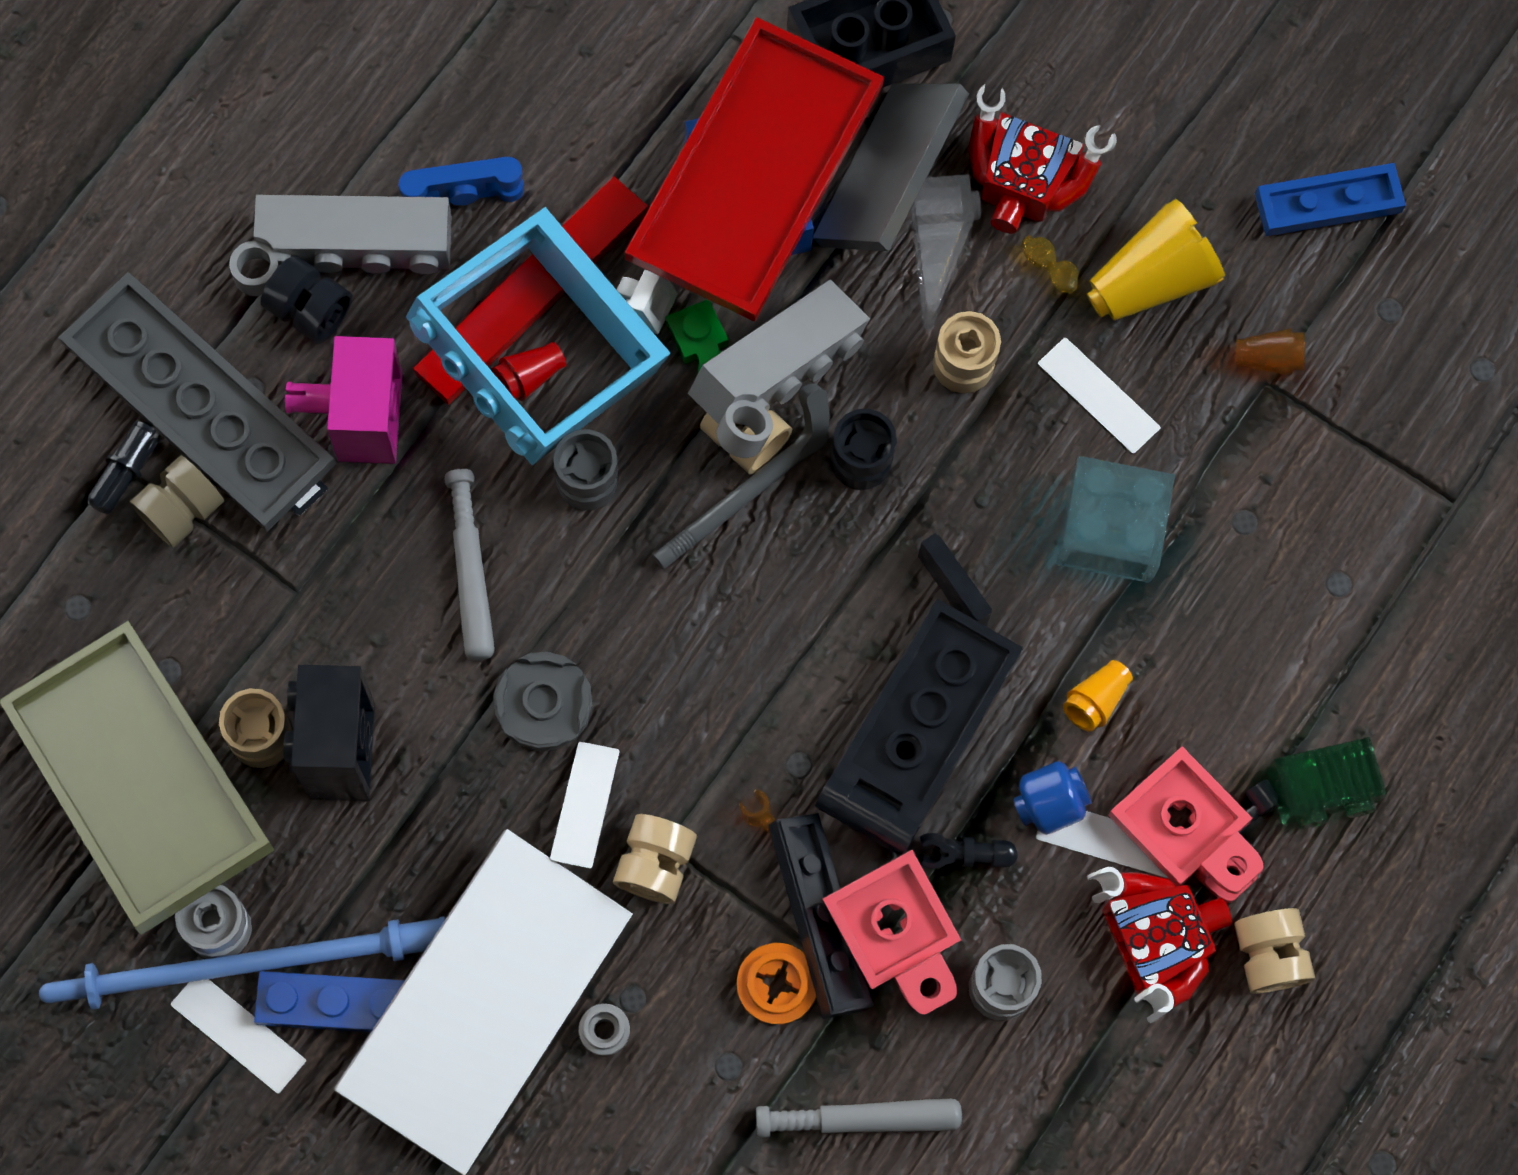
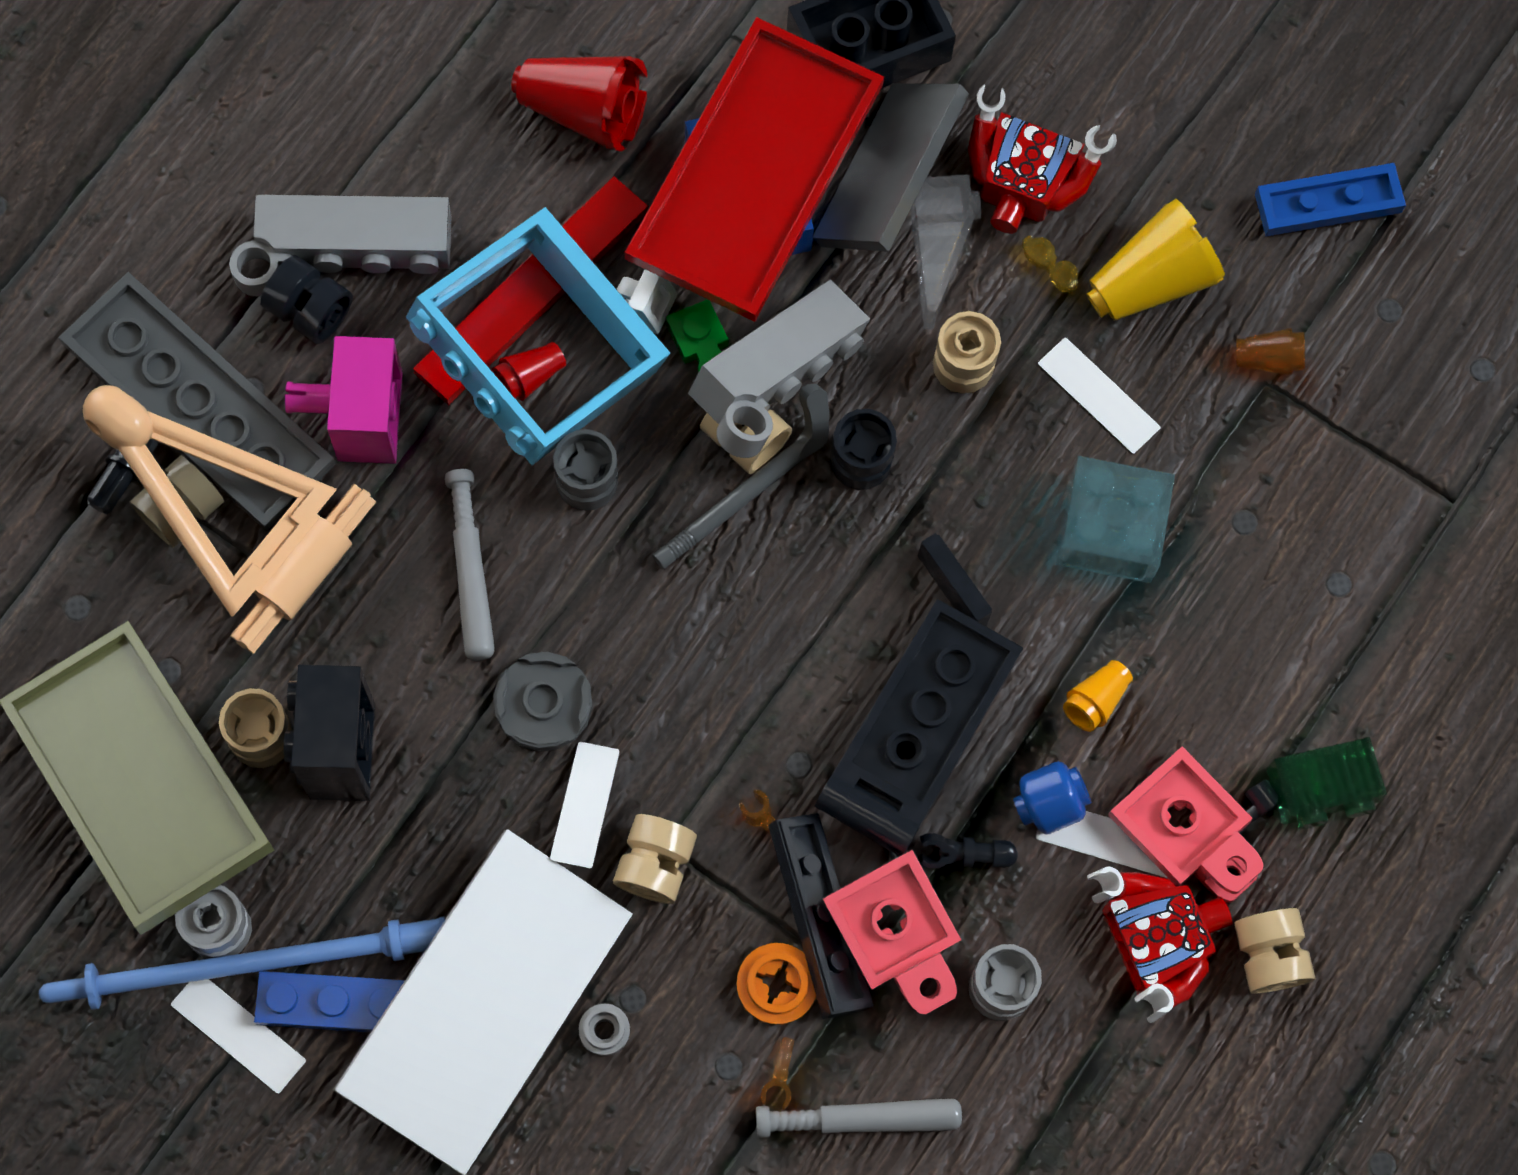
(291, 556): none -> light nougat piece
(466, 181): blue plate -> none
(586, 95): none -> red cone
(781, 1073): none -> clear orange hand

